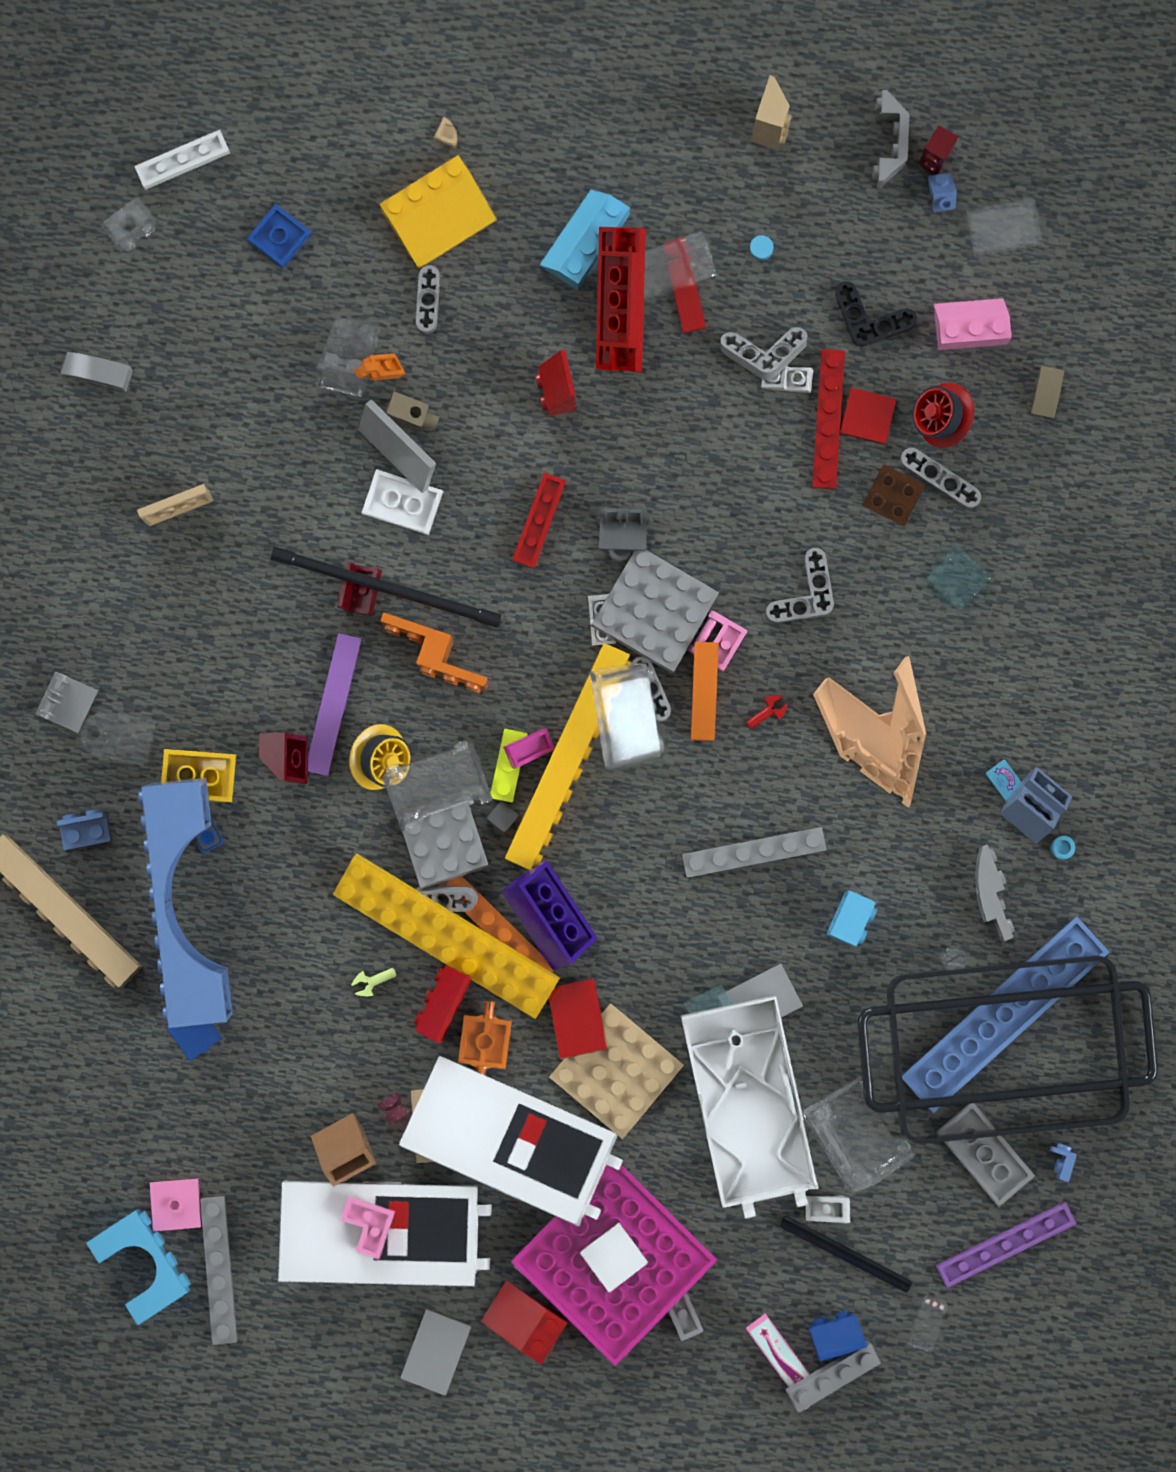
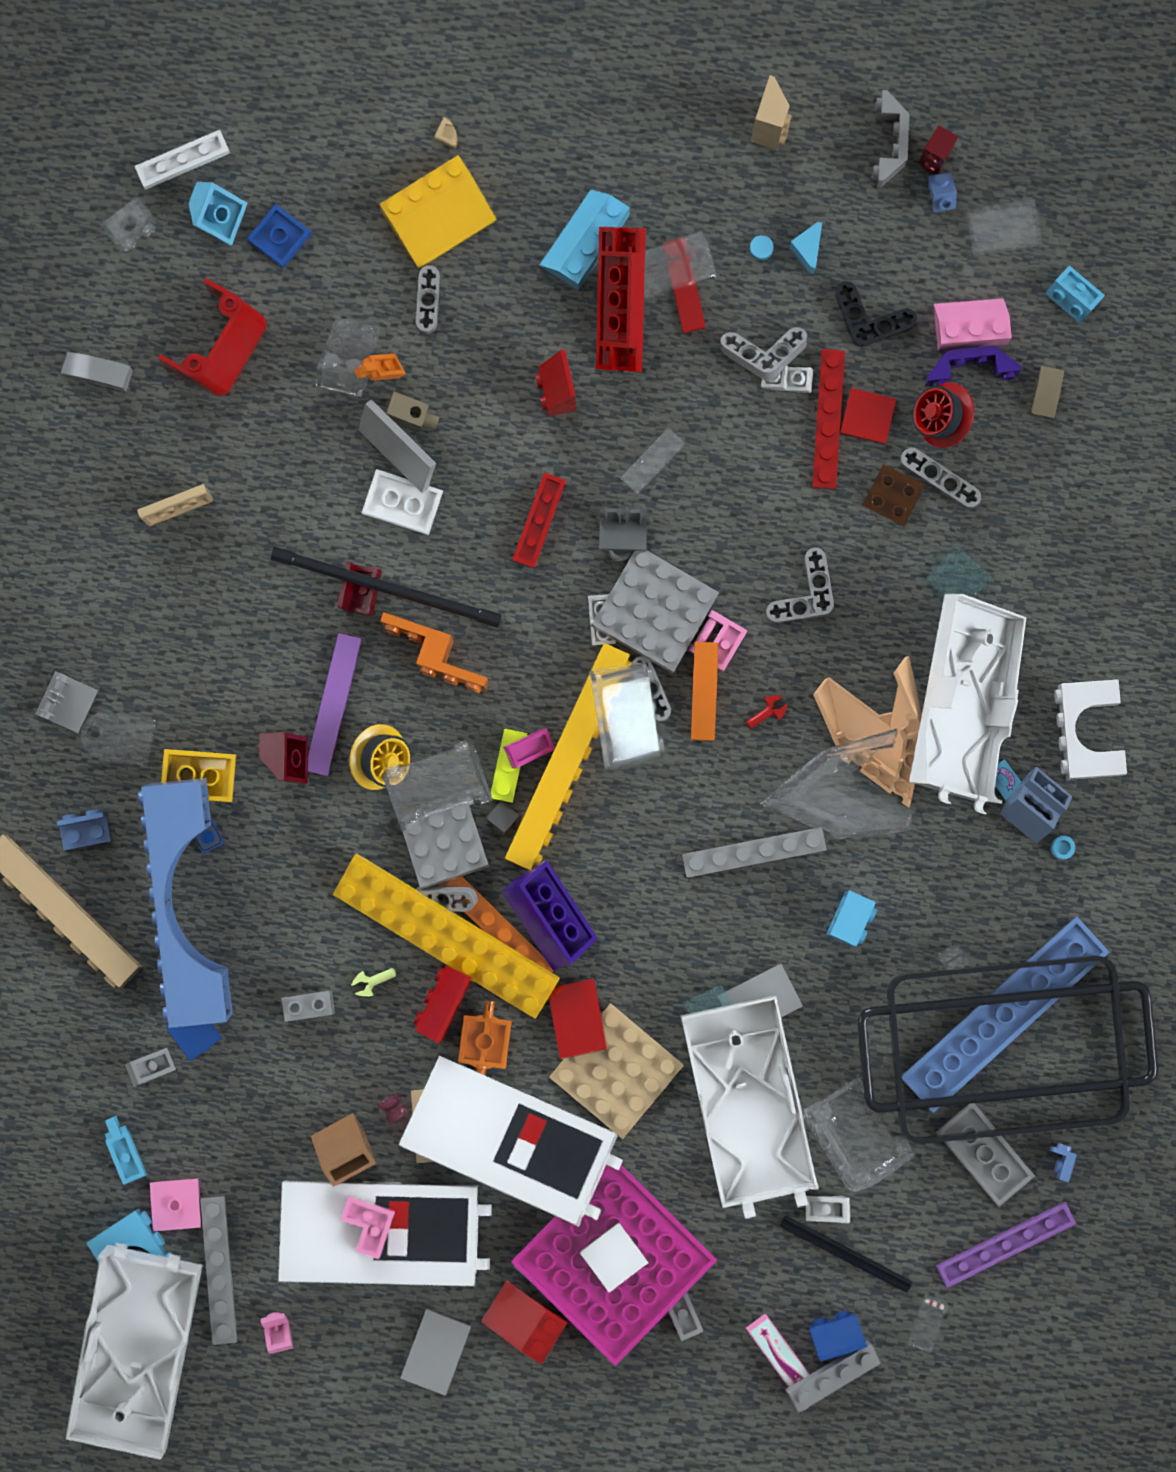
(123, 1152): none -> medium azure hinge
(133, 1351): none -> white piece
(150, 1067): none -> light grey slope
(216, 211): none -> medium azure slope
(231, 350): none -> red windscreen
(277, 1332): none -> bright pink bracket
(308, 1006): none -> light grey brick
(652, 461): none -> clear plate
(807, 246): none -> medium azure slope
(827, 796): none -> clear windscreen
(969, 699): none -> white piece
(988, 882): light grey slope -> none
(1002, 364): none -> dark purple slope
(1074, 294): none -> medium azure bracket
(1078, 760): none -> white arch

